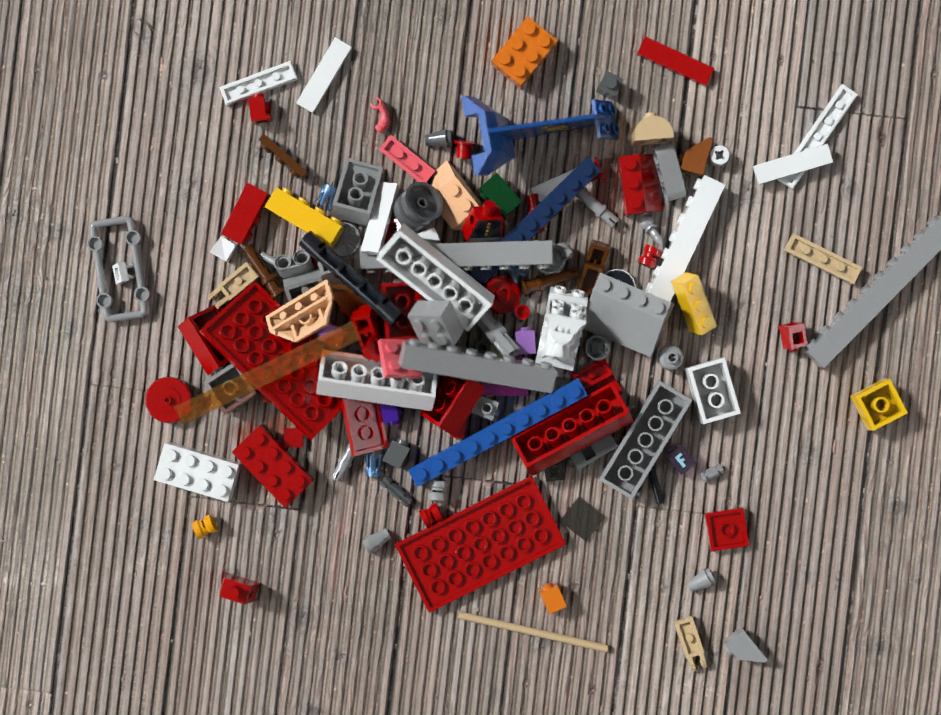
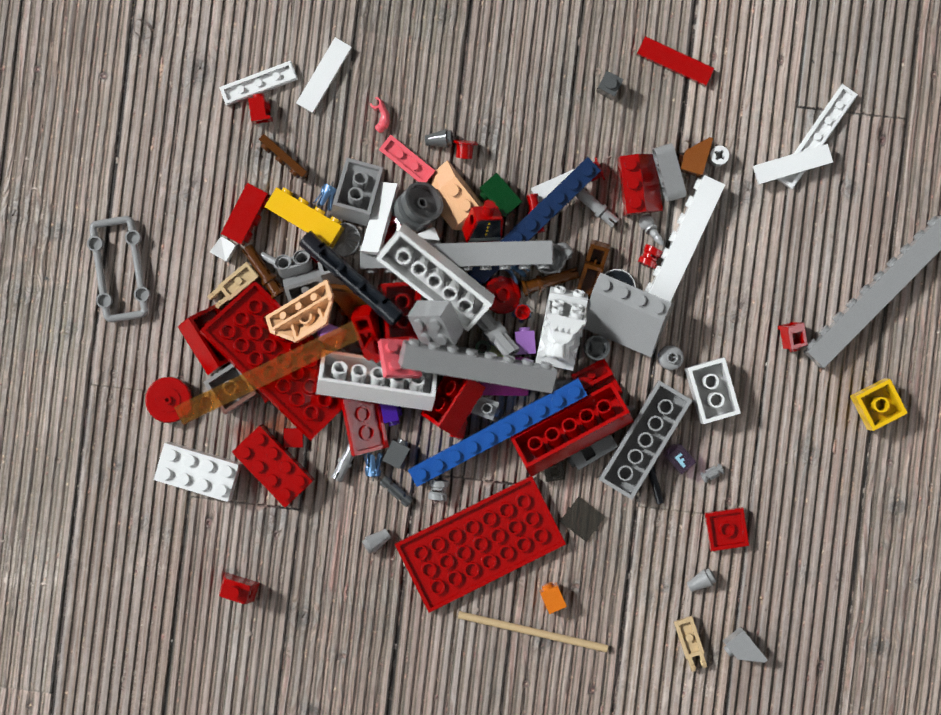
(121, 274): white tile -> none
(204, 526): light orange wheel -> none
(427, 517): red wheel -> none
(499, 135): blue piece -> none
(524, 52): orange brick -> none
(652, 131): tan brick -> none
(694, 303): yellow brick -> none
(823, 259): tan plate -> none

